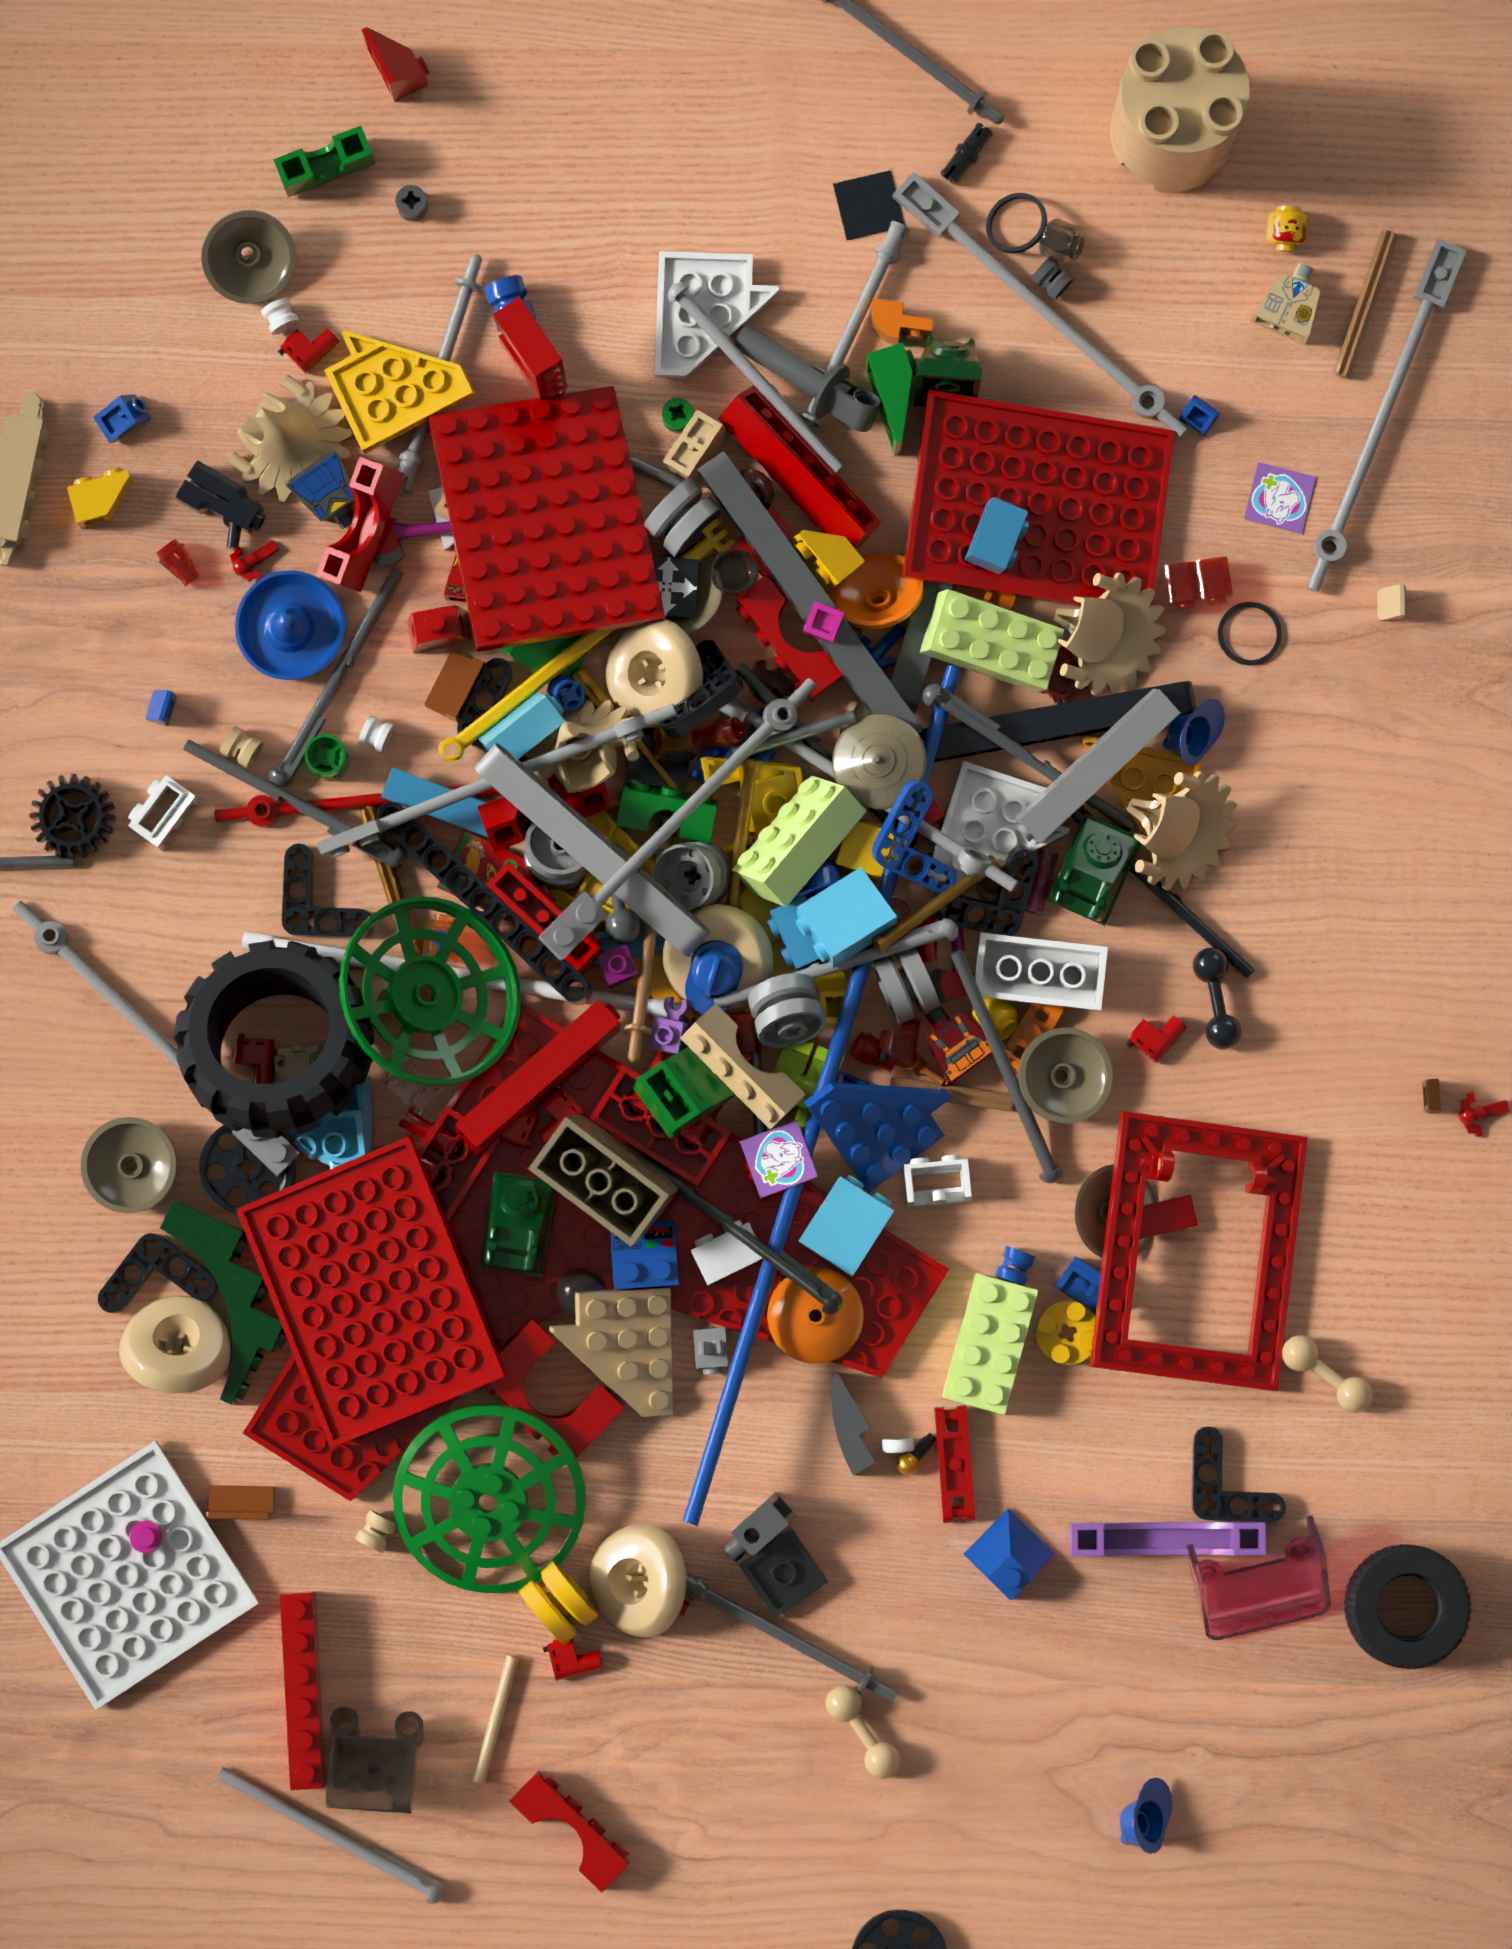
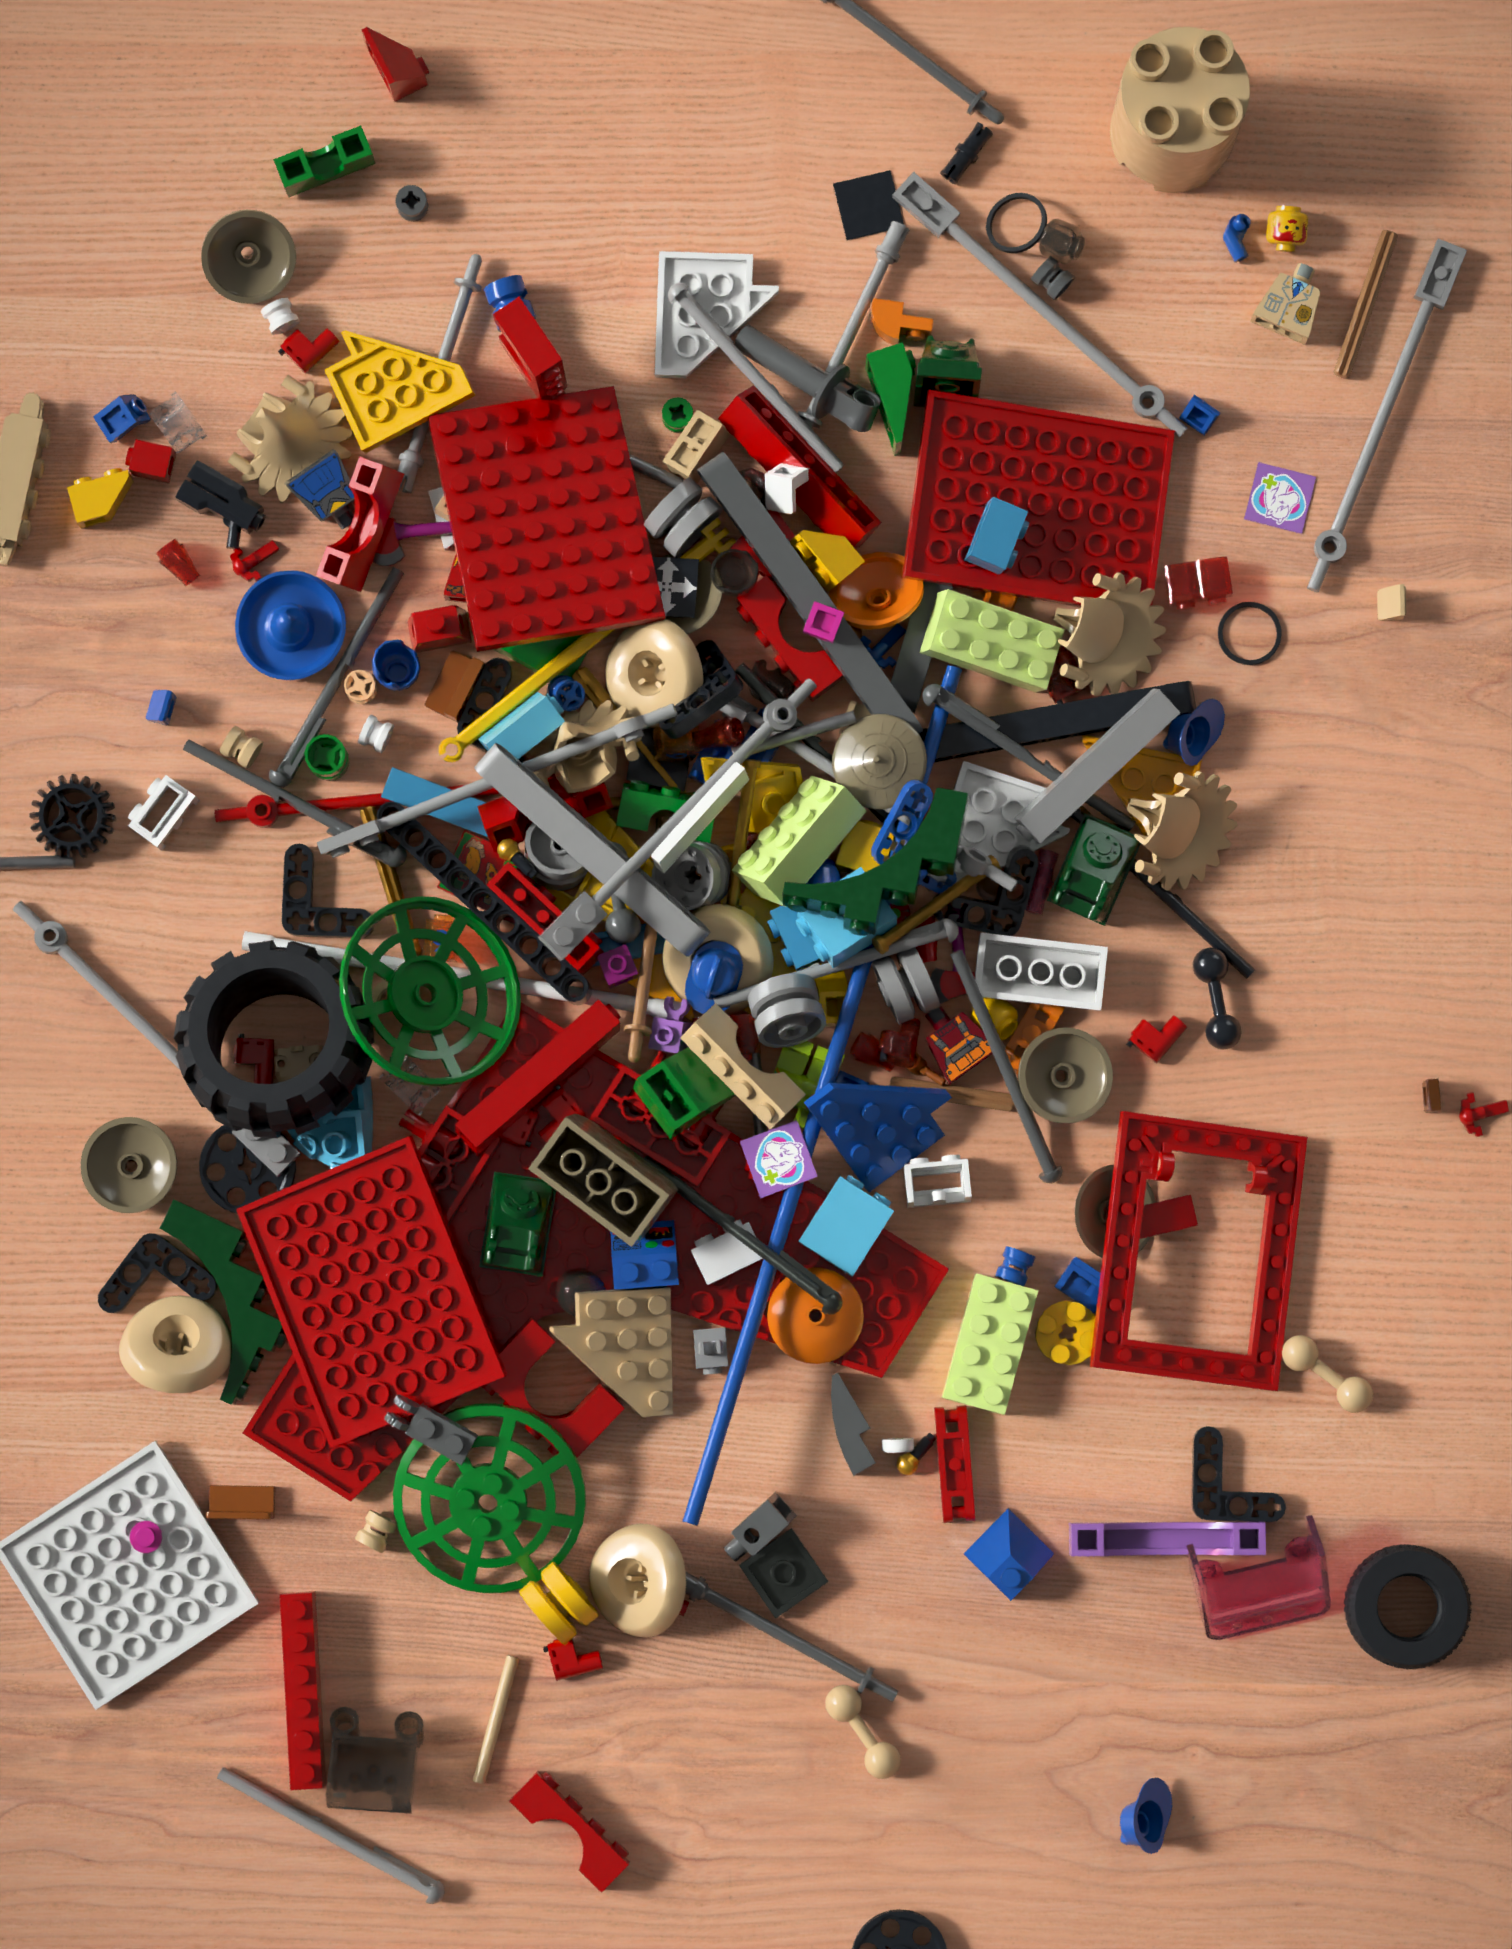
(151, 461): none -> red brick
(177, 423): none -> clear piece
(357, 682): none -> light nougat wheel
(395, 665): none -> blue hair
(433, 1429): none -> dark grey hinge
(509, 850): none -> piece
(699, 817): none -> white tile
(781, 486): none -> white panel
(895, 880): none -> dark green arch
(1234, 235): none -> blue arm

